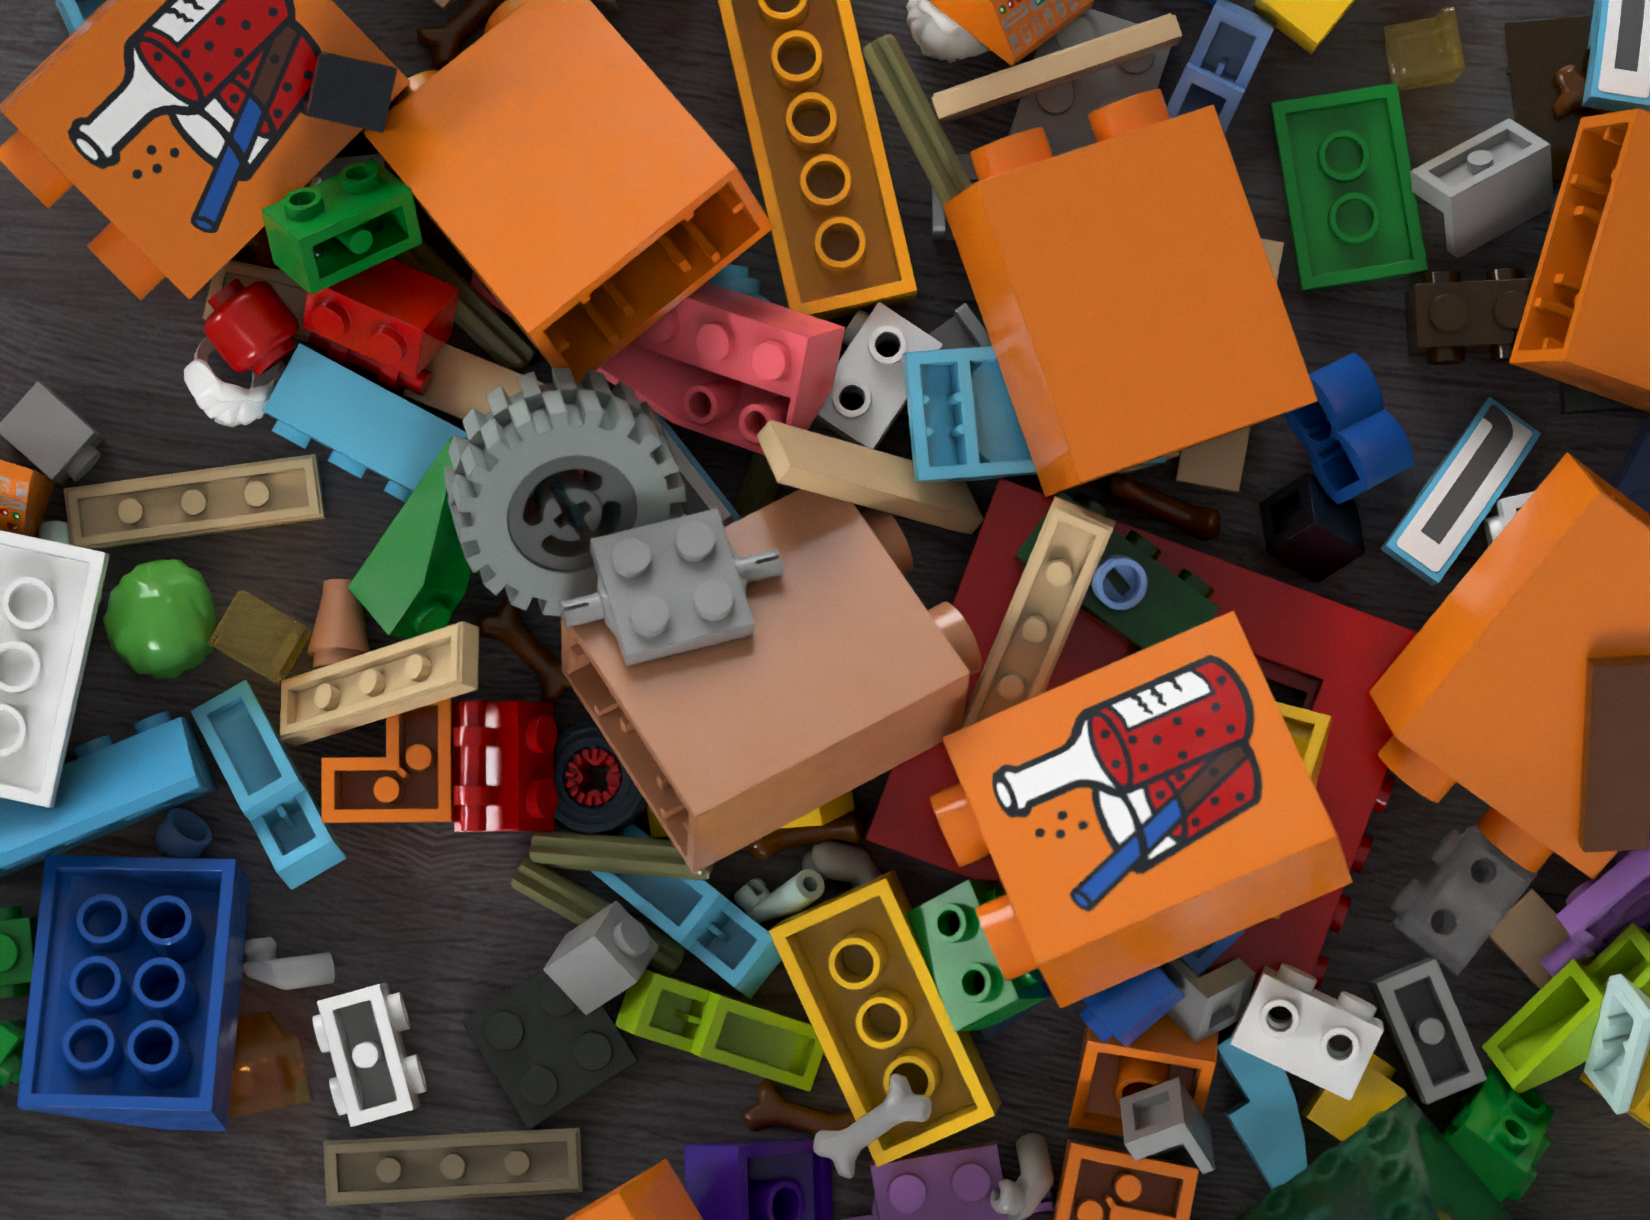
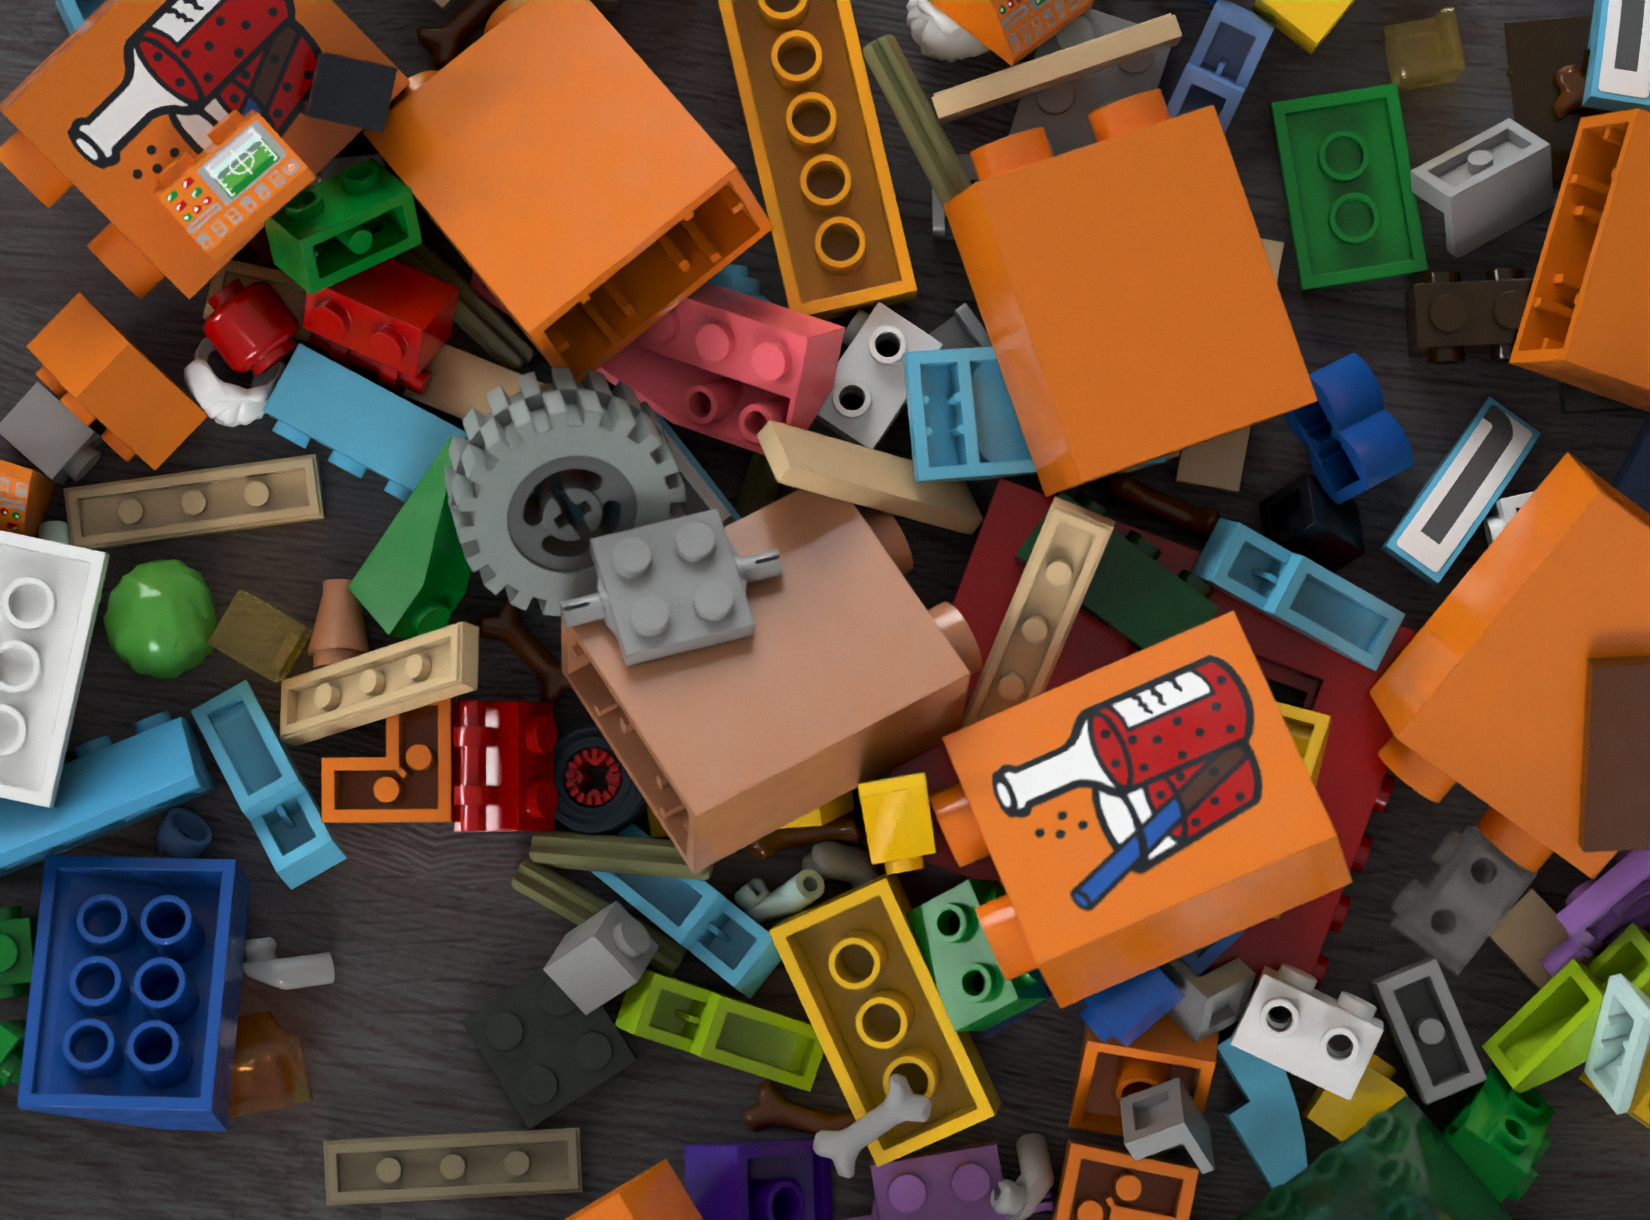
(112, 380): none -> orange brick
(232, 183): none -> orange slope
(369, 1054): white brick -> none
(898, 822): none -> yellow slope
(1130, 573): medium blue hinge -> none
(1298, 593): none -> medium azure slope

